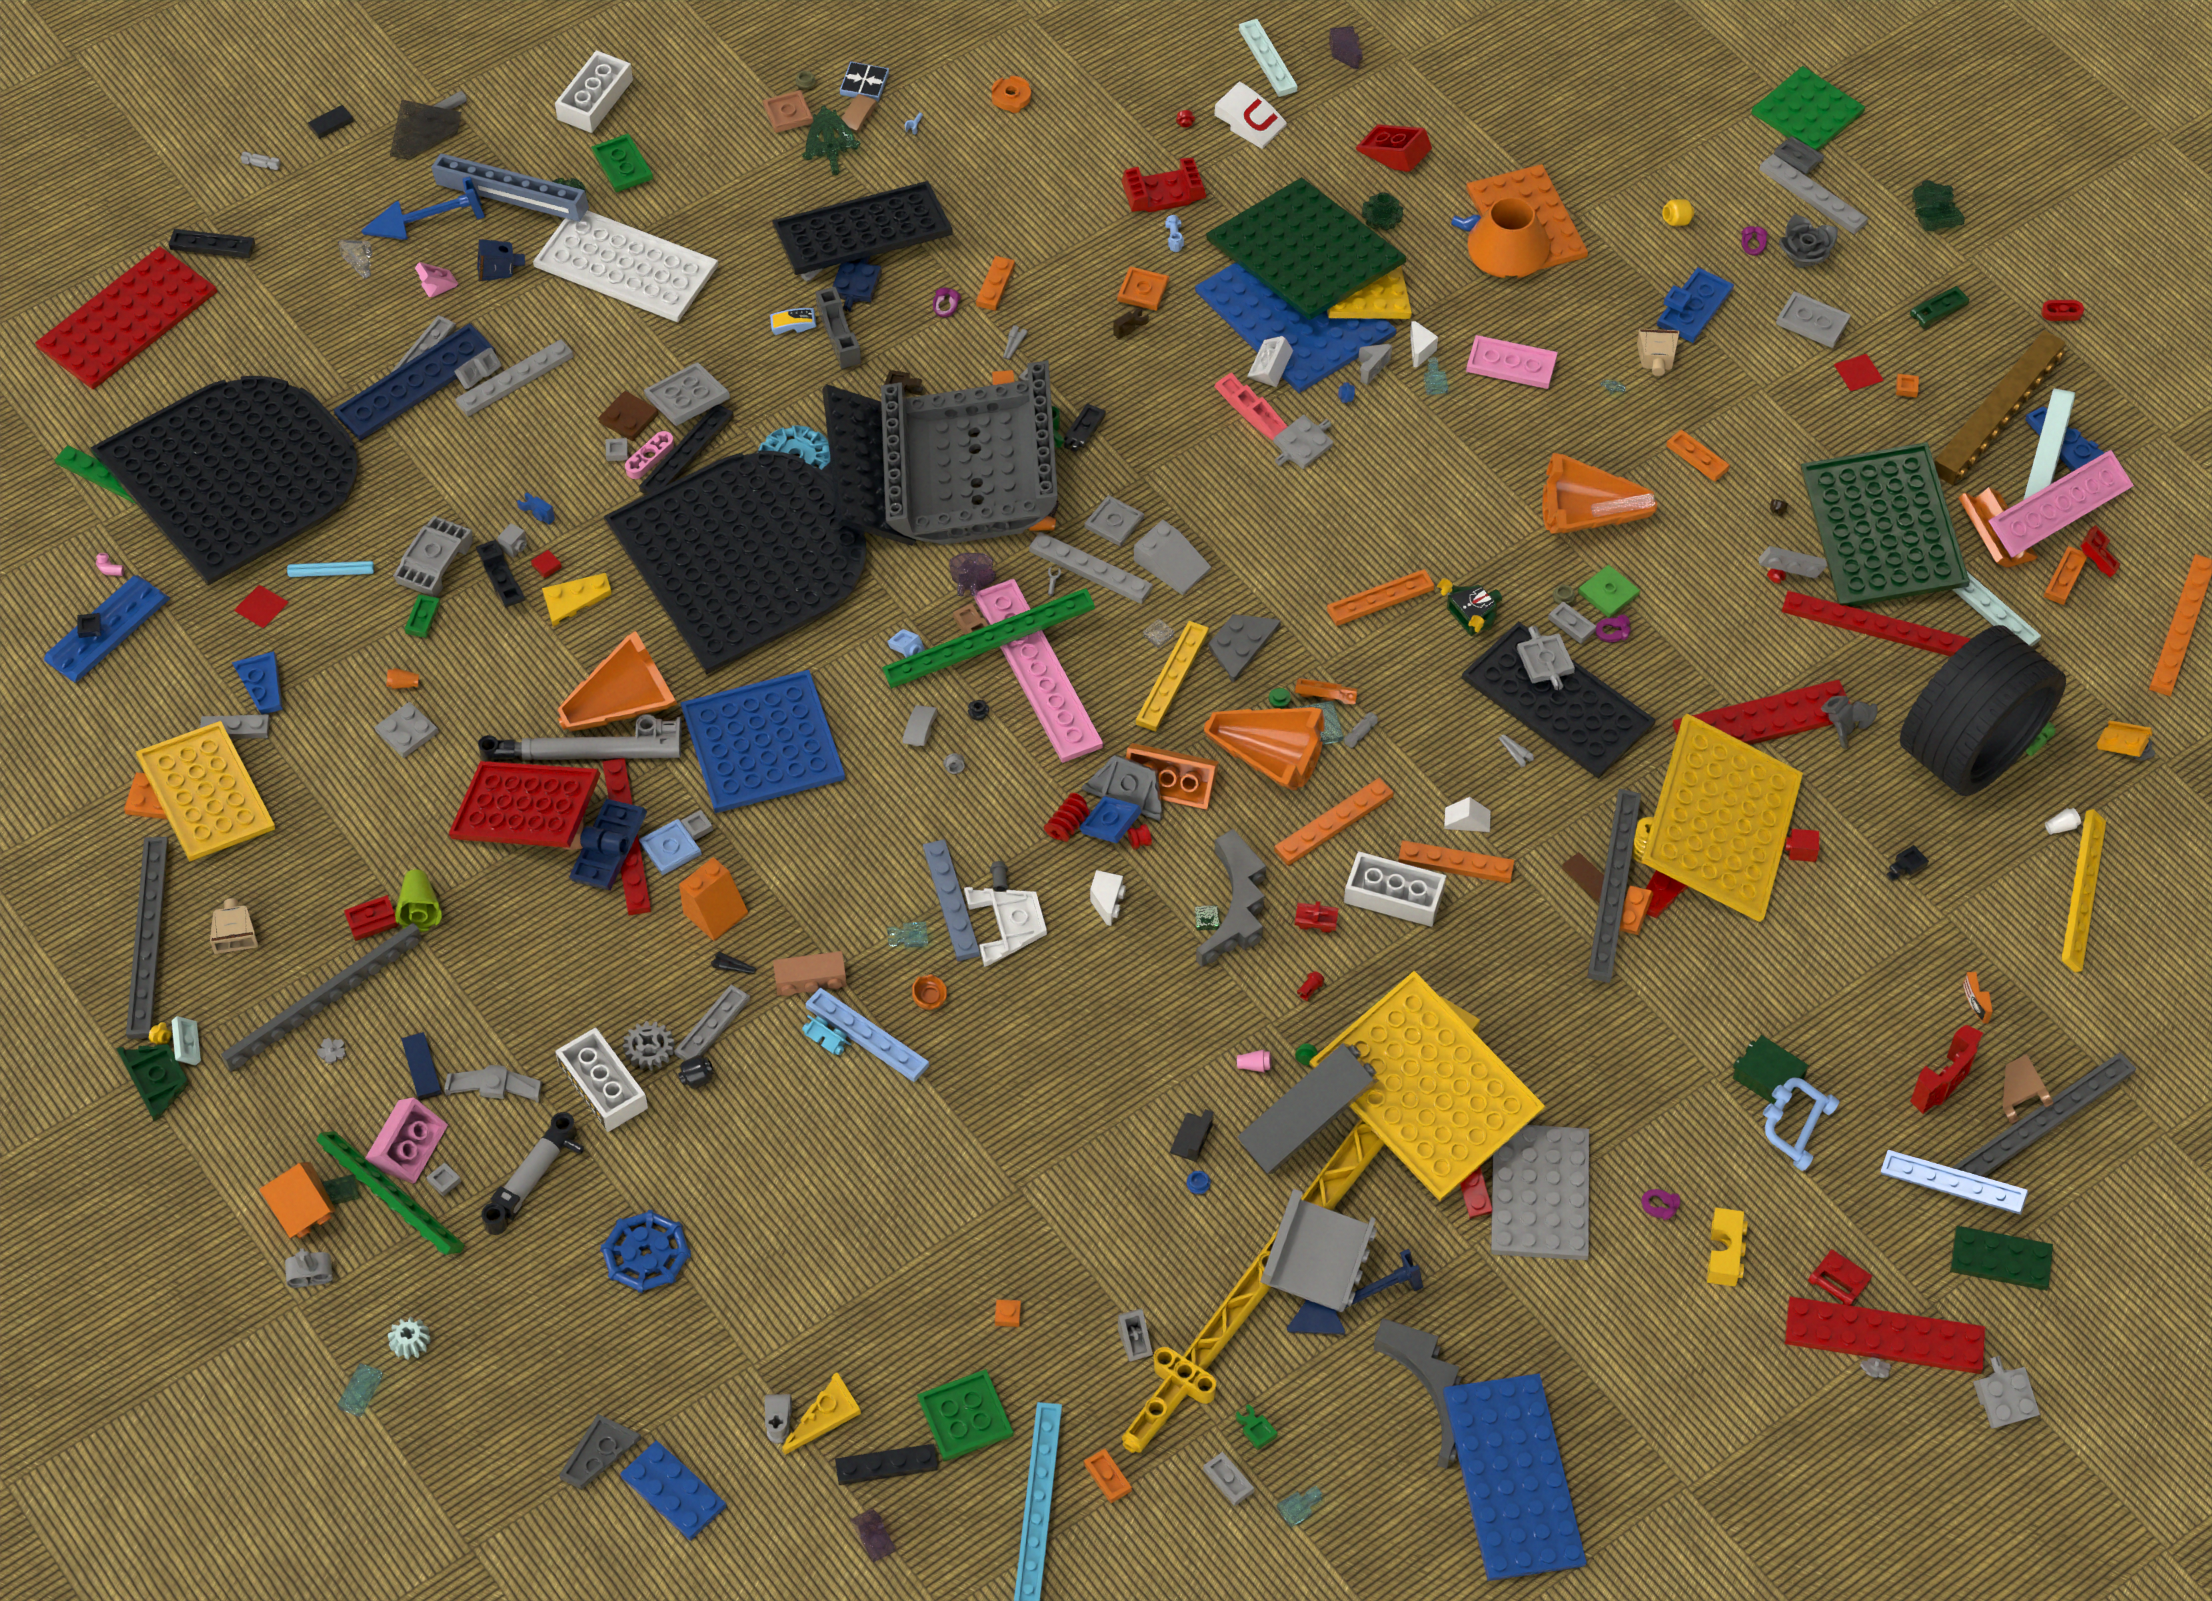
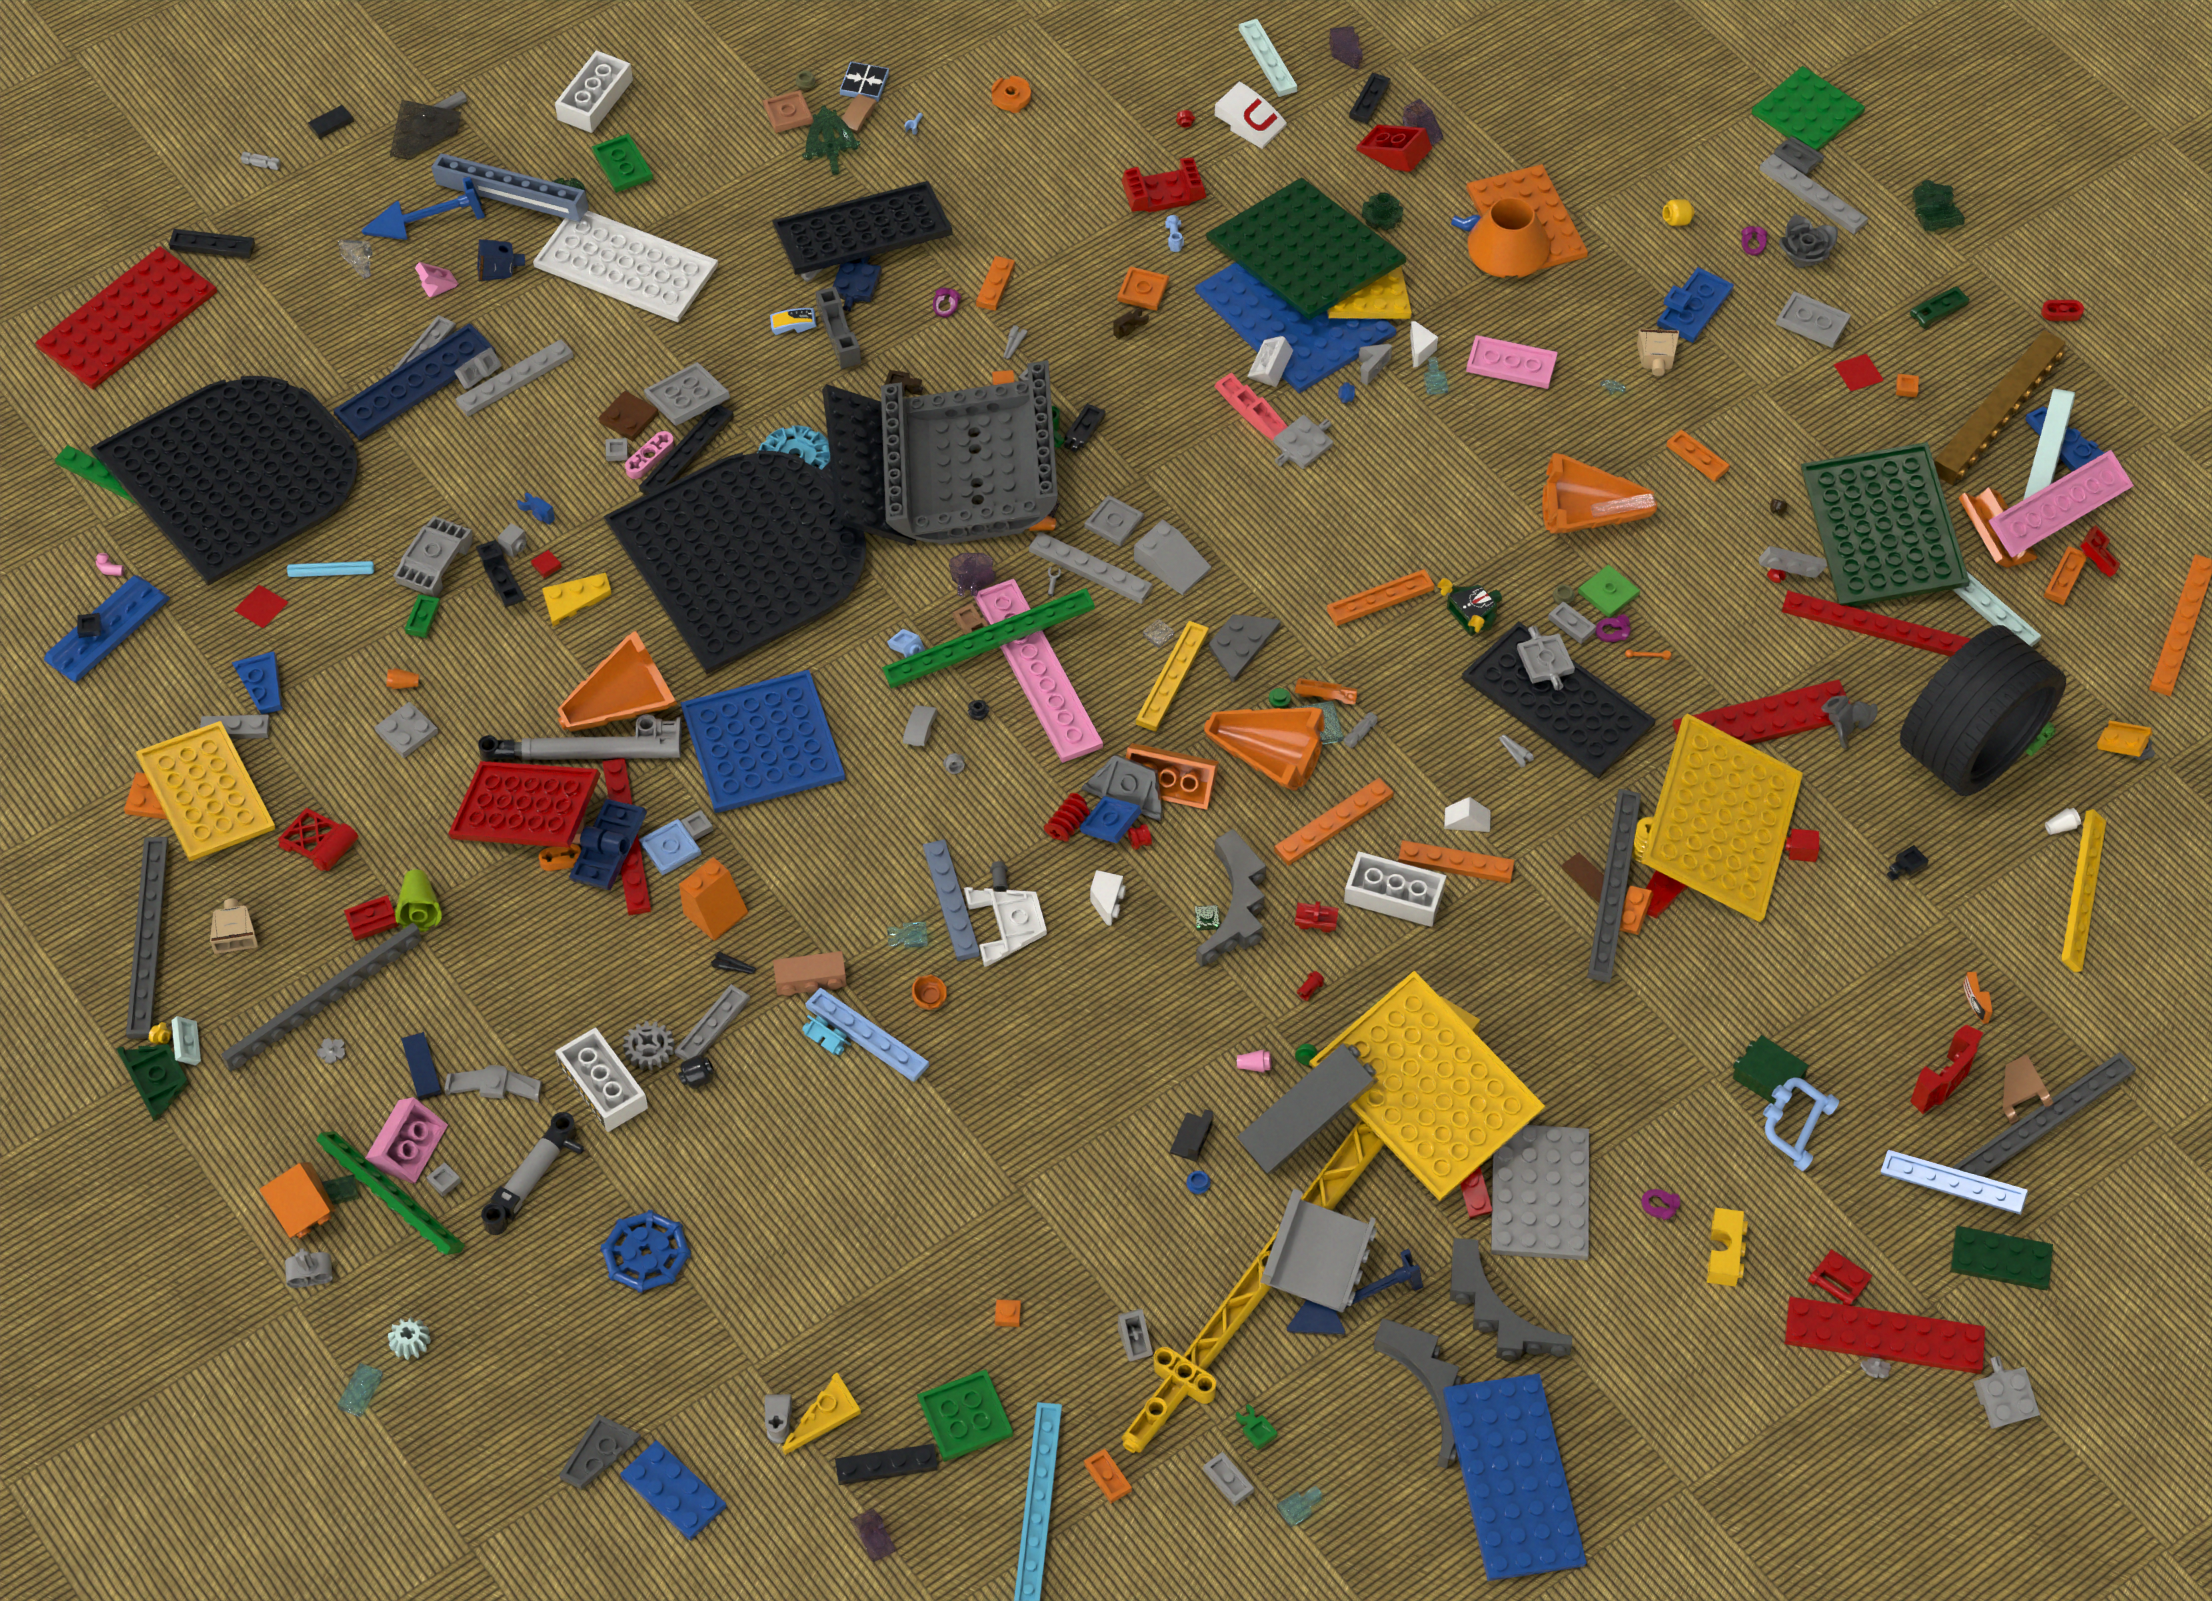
(329, 846): none -> red piece
(560, 857): none -> orange beam
(1369, 98): none -> black plate
(1420, 115): none -> slope
(1491, 1314): none -> dark grey arch
(1666, 655): none -> orange hinge

